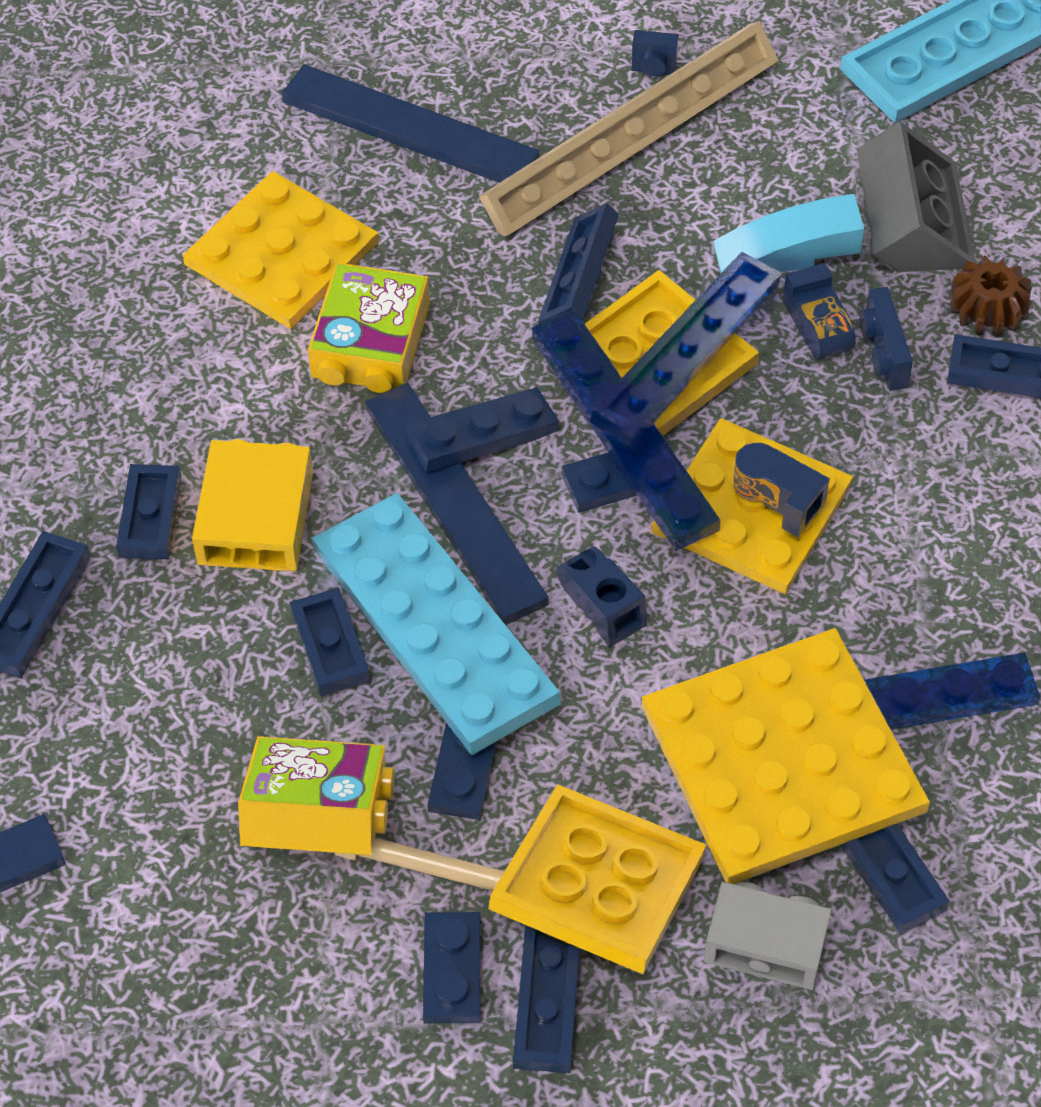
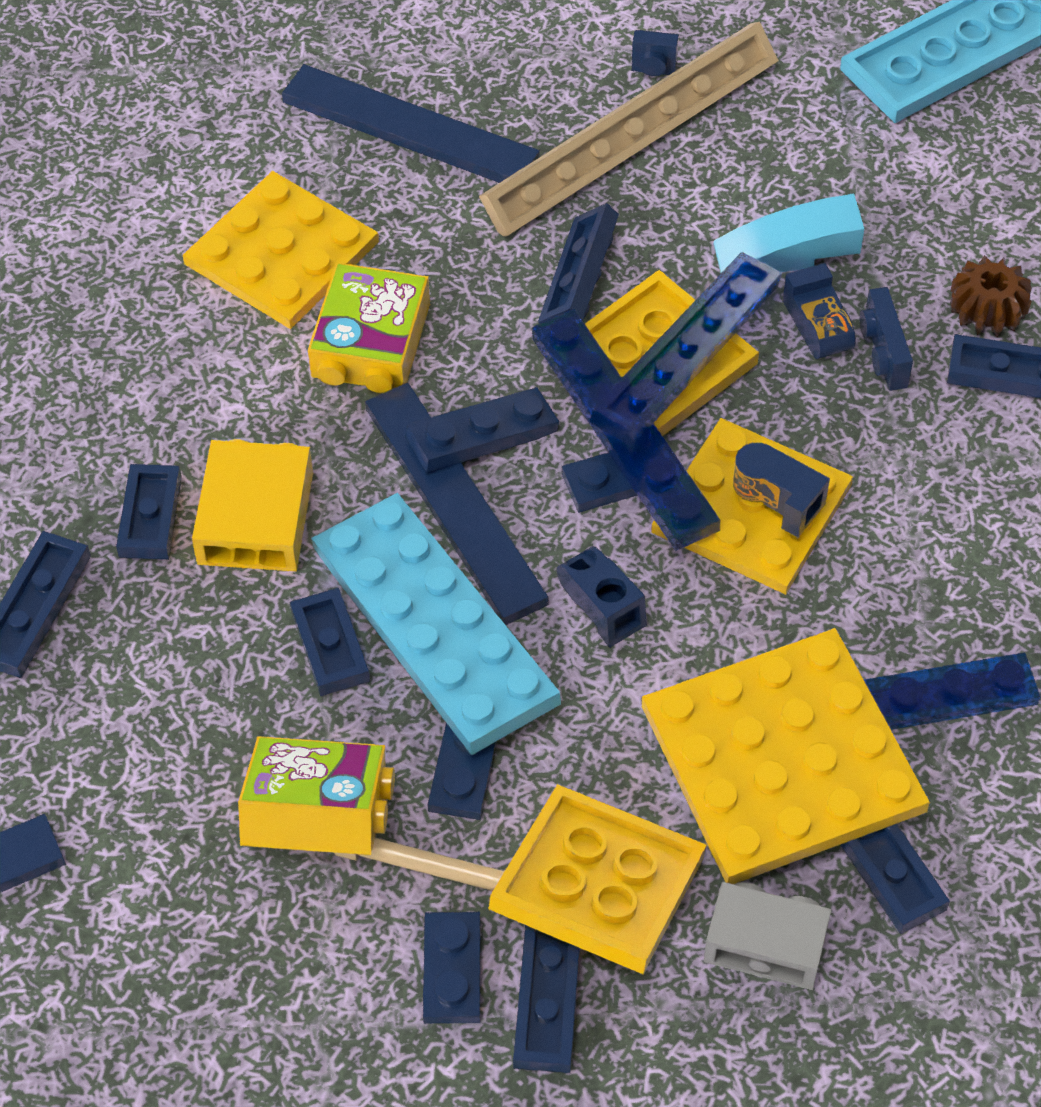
(913, 203): dark grey slope -> none

